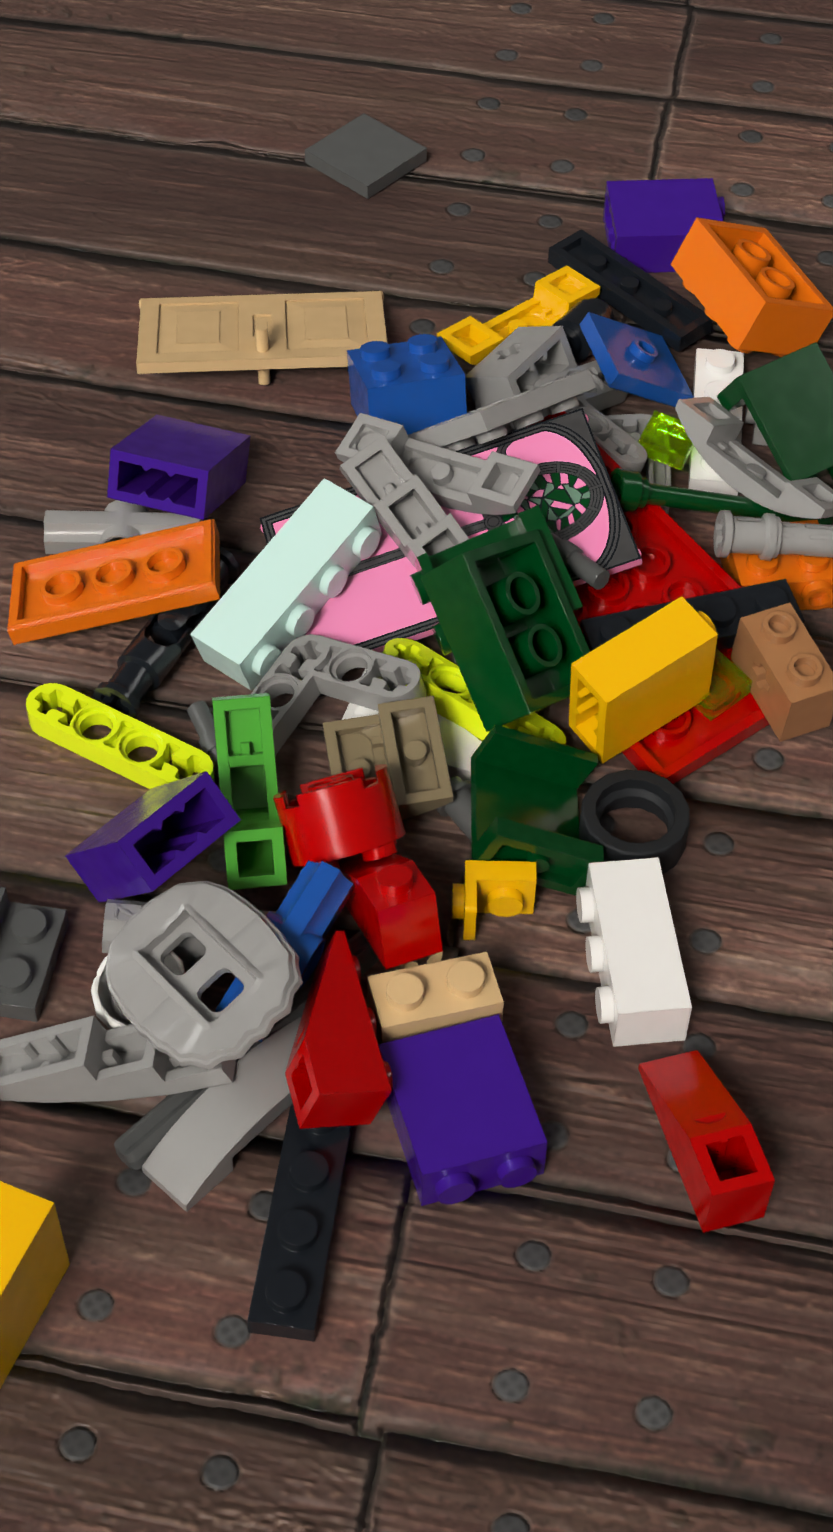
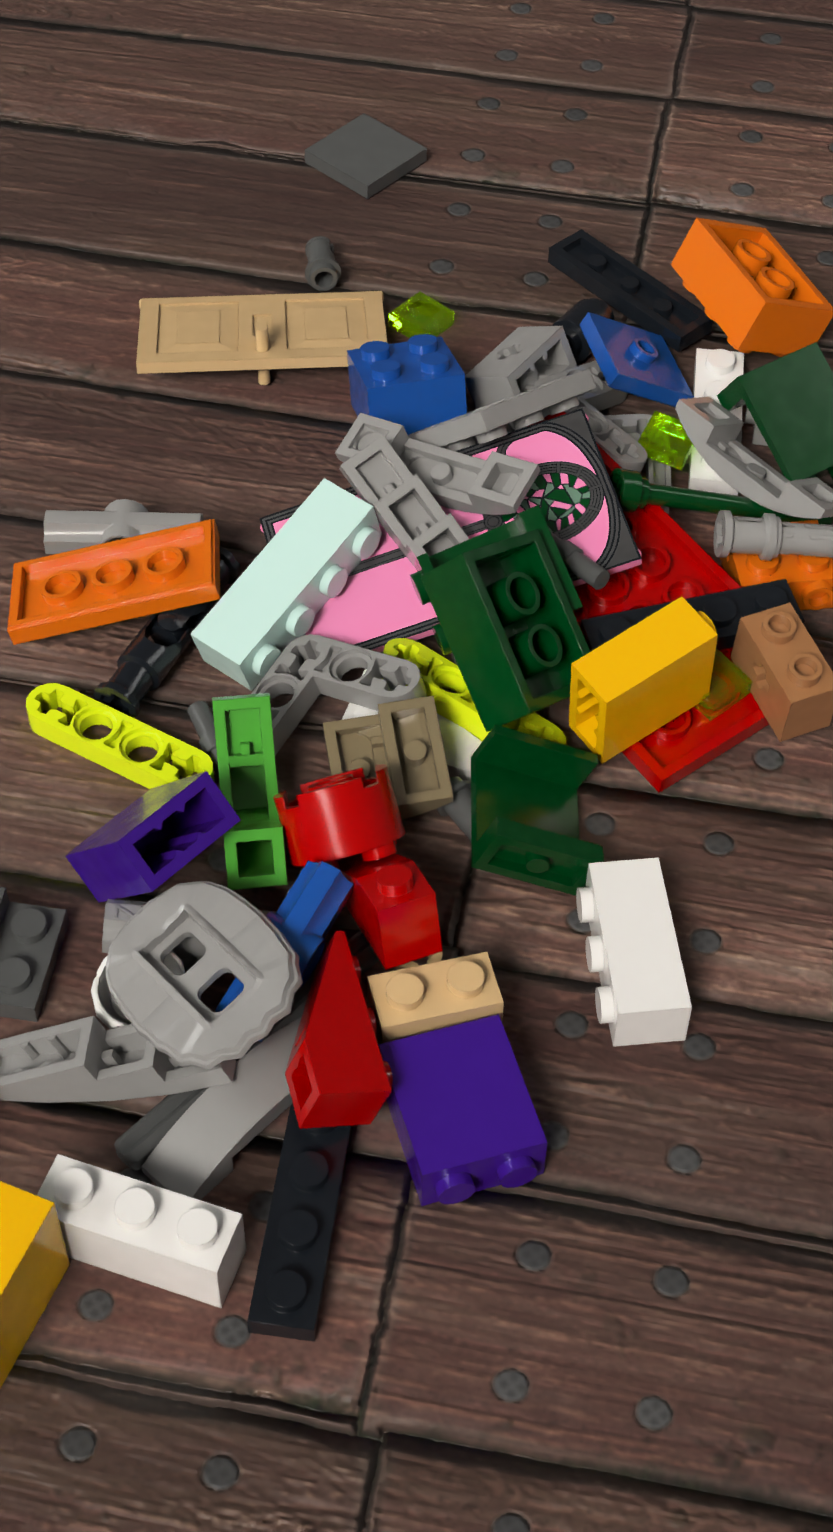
(146, 1230): none -> white brick
(178, 466): dark purple brick -> none
(322, 269): none -> dark grey pin
(421, 316): none -> clear neon green tile
(493, 888): yellow bracket -> none
(551, 300): yellow slope -> none
(641, 791): black tyre -> none
(652, 217): dark purple brick -> none
(709, 1141): red slope -> none

